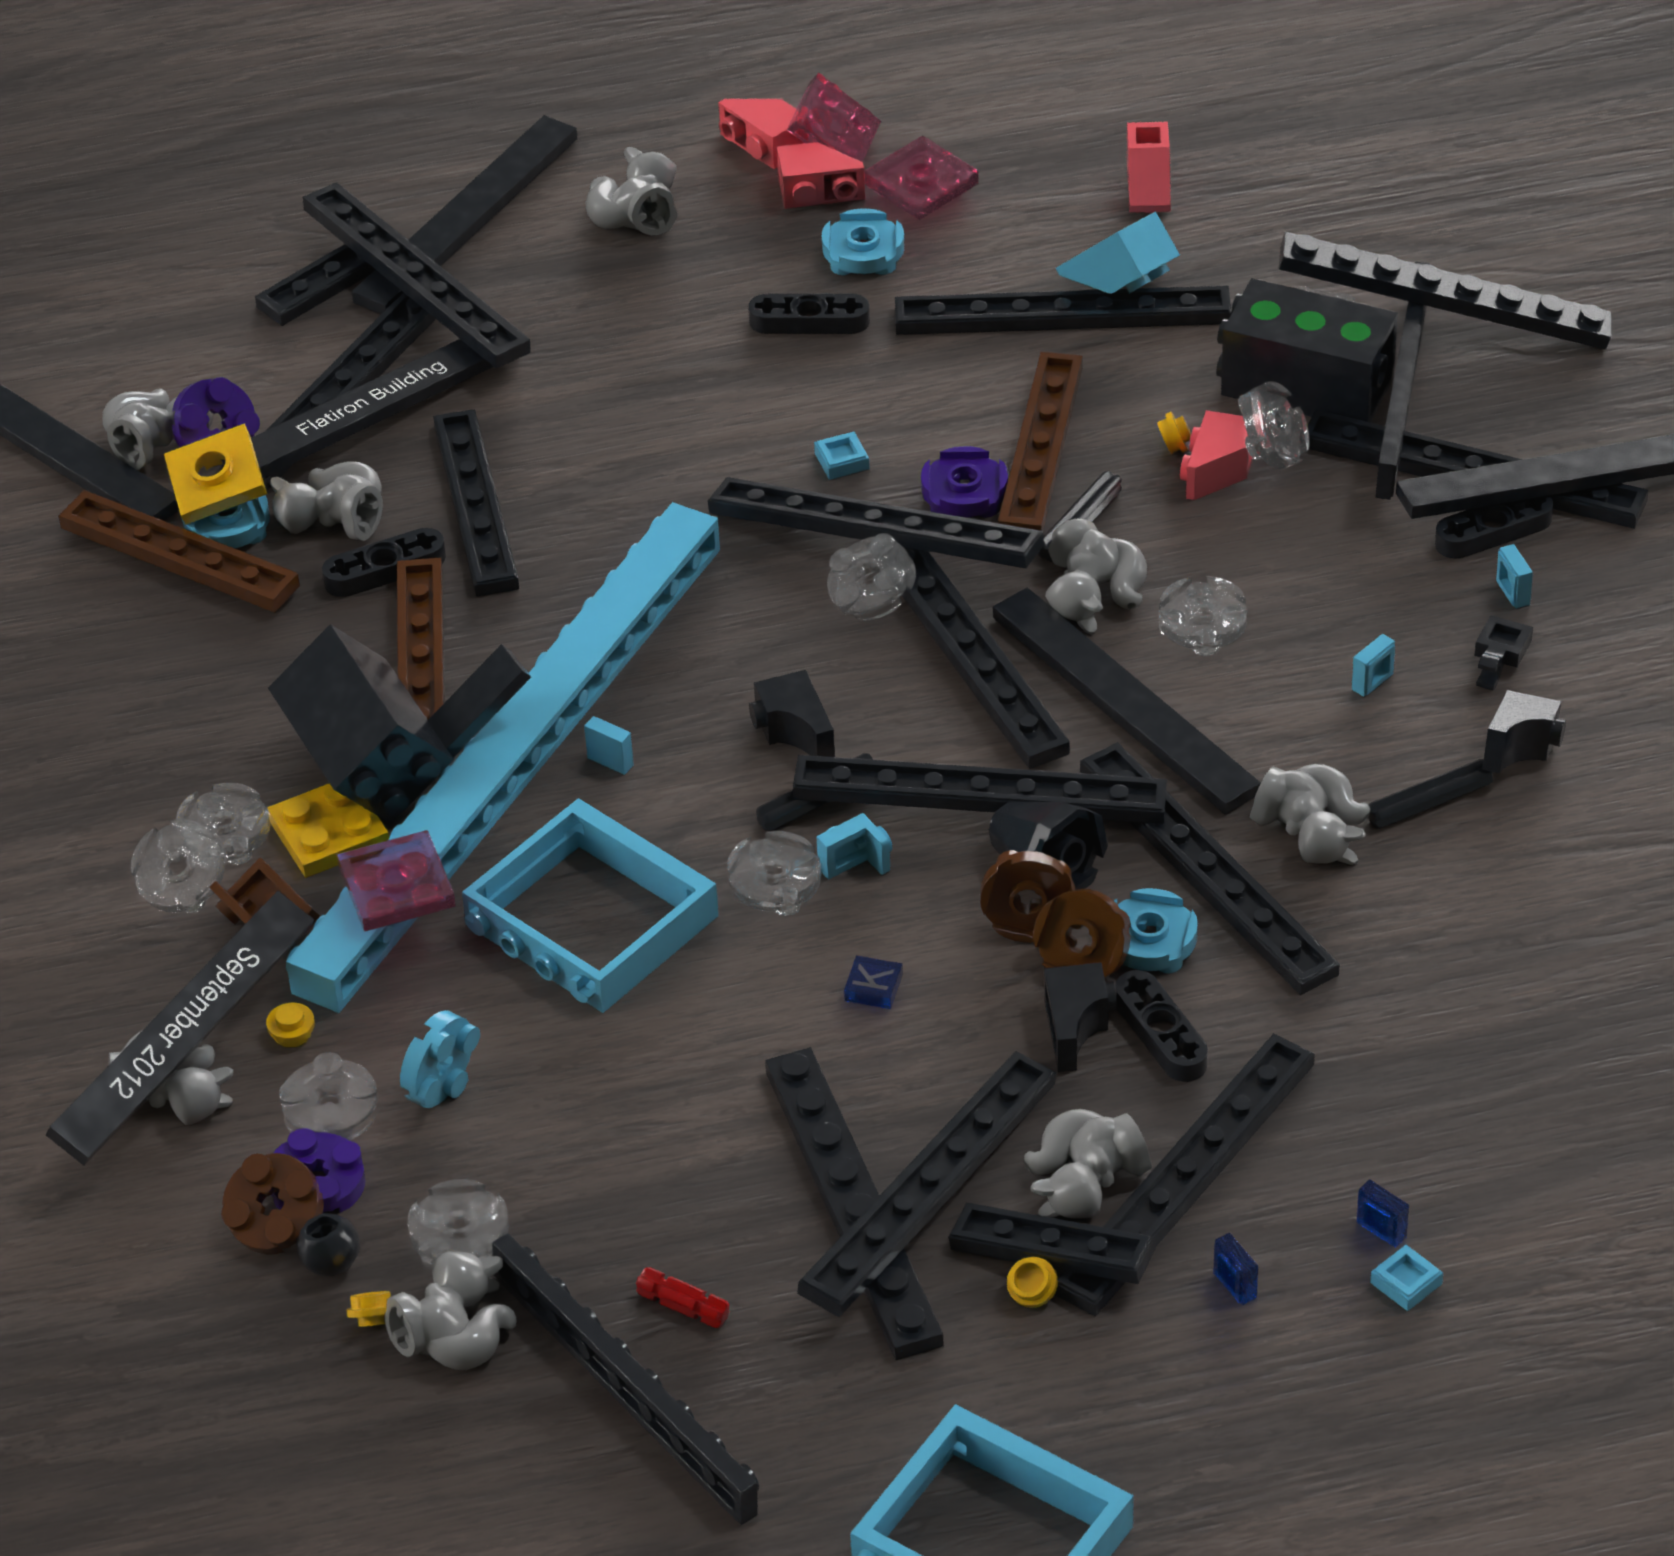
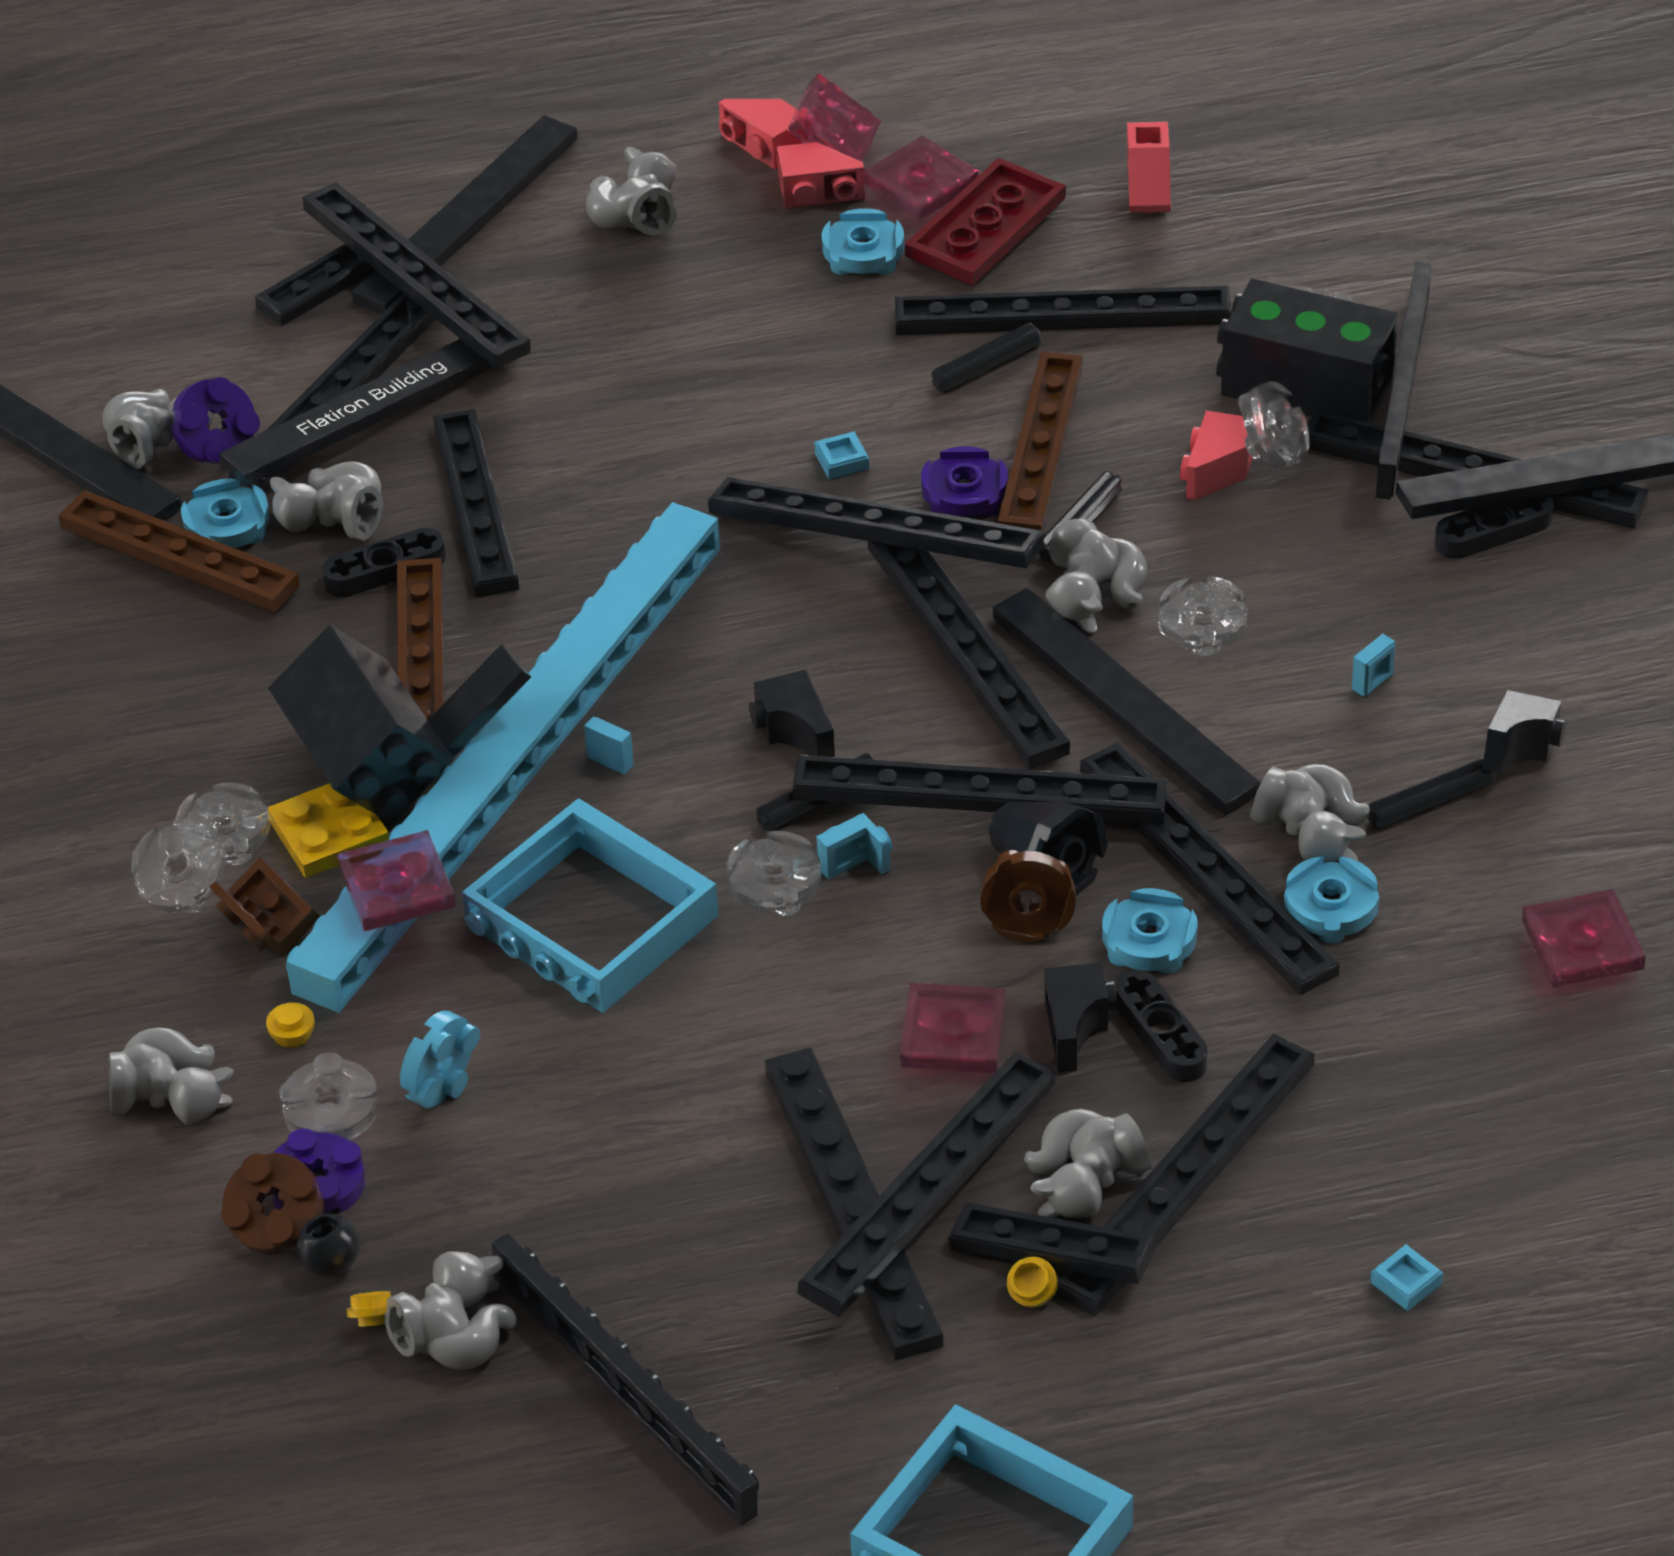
(179, 1028): black tile -> none
(232, 486): yellow piece -> none
(451, 1201): clear plate -> none
(682, 1297): red axle -> none
(769, 314): black beam -> none
(856, 563): clear plate -> none
(873, 982): clear blue tile -> none
(953, 1028): none -> clear pink plate
(985, 221): none -> dark red plate
(986, 357): none -> black axle
(1076, 909): reddish brown plate -> none
(1125, 258): medium azure slope -> none
(1175, 433): yellow plate -> none
(1235, 1269): clear blue tile -> none
(1328, 917): none -> medium azure plate
(1382, 1213): clear blue tile -> none
(1445, 290): black plate -> none
(1500, 644): black plate -> none
(1514, 576): medium azure tile -> none
(1583, 938): none -> clear pink plate

